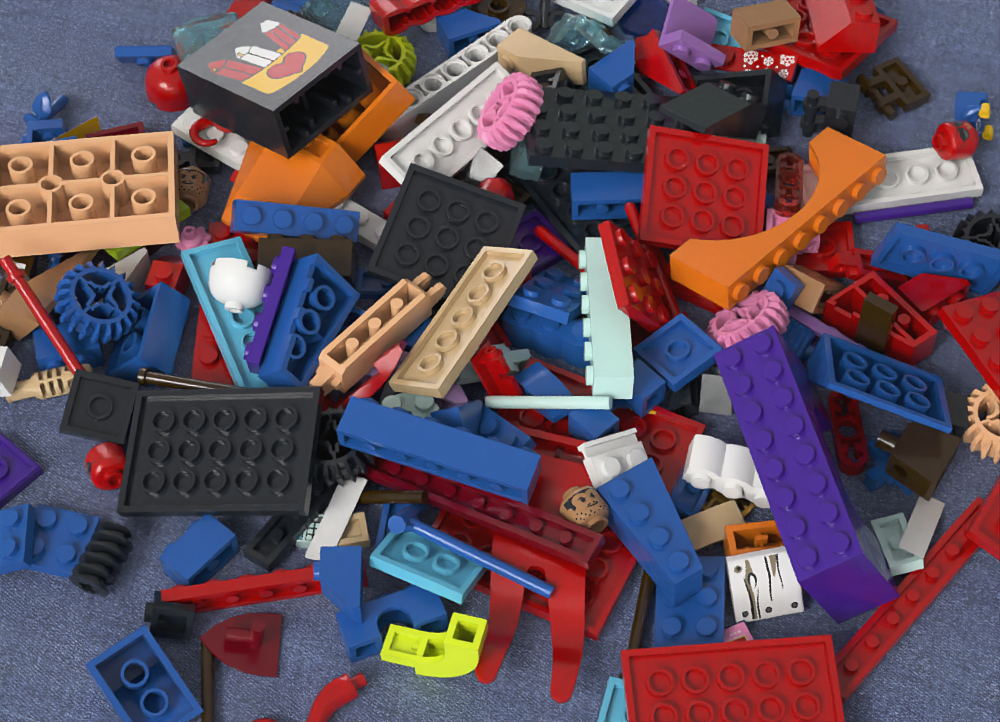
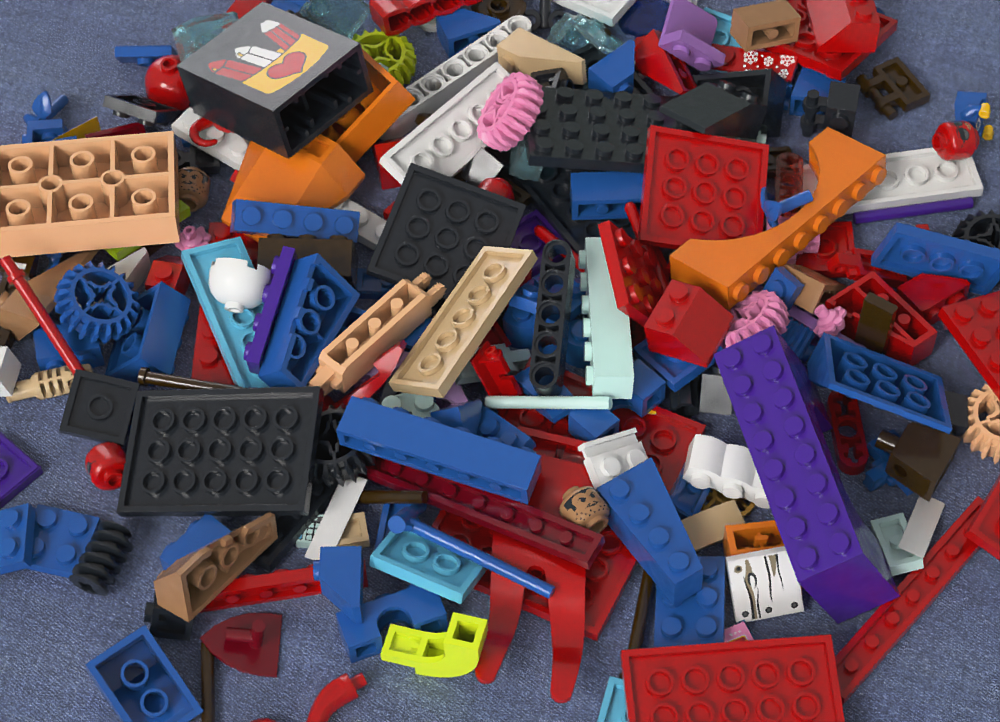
(145, 109): none -> black plate
(204, 573): none -> medium nougat wedge
(353, 21): white sticker -> none
(549, 304): none -> black beam
(687, 324): none -> red slope
(774, 209): none -> blue plant
(830, 320): none -> bright pink plant

